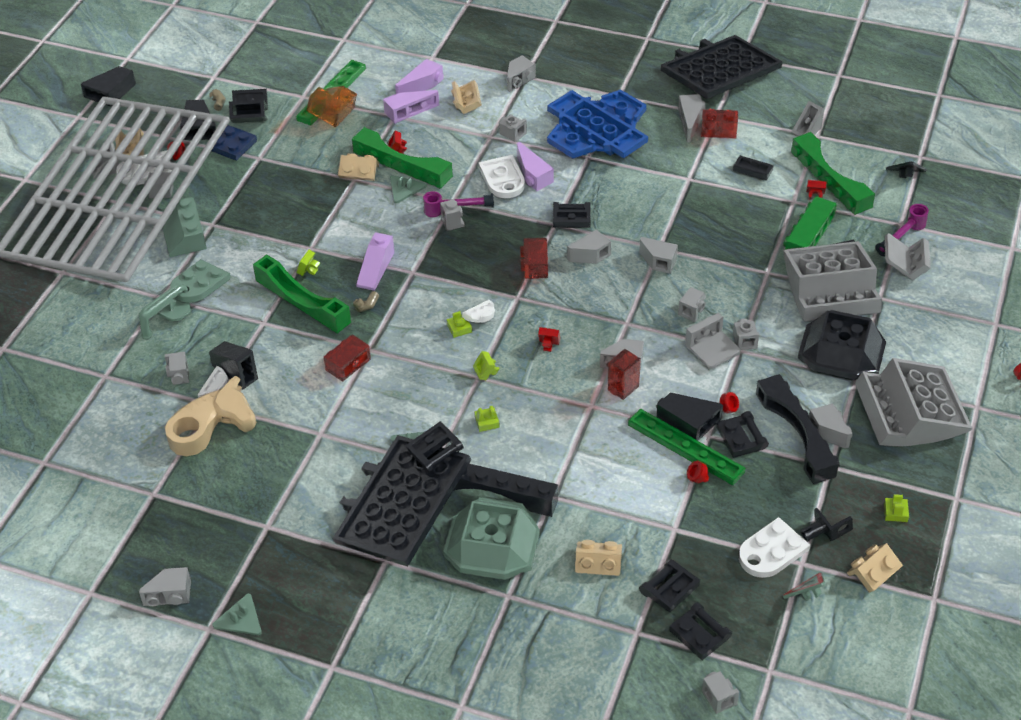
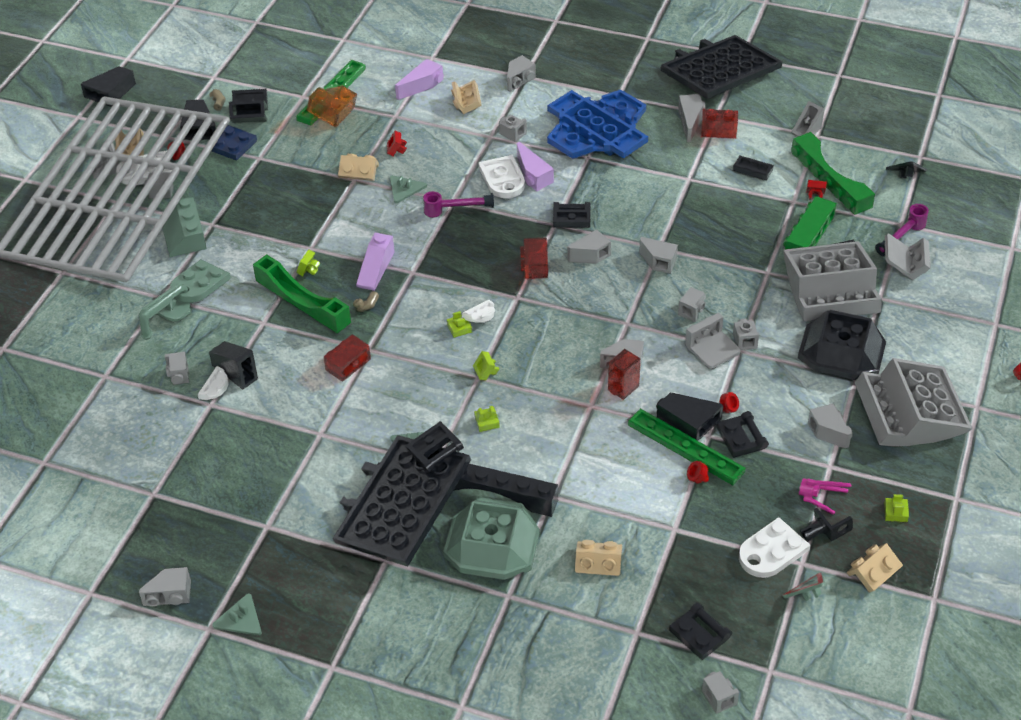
(203, 415): tan animal -> none
(408, 104): lavender slope -> none
(429, 170): green arch -> none
(451, 215): light grey brick -> none
(548, 338): red tile -> none
(674, 590): black plate -> none
(778, 398): black arch -> none
(812, 487): none -> dark pink plant

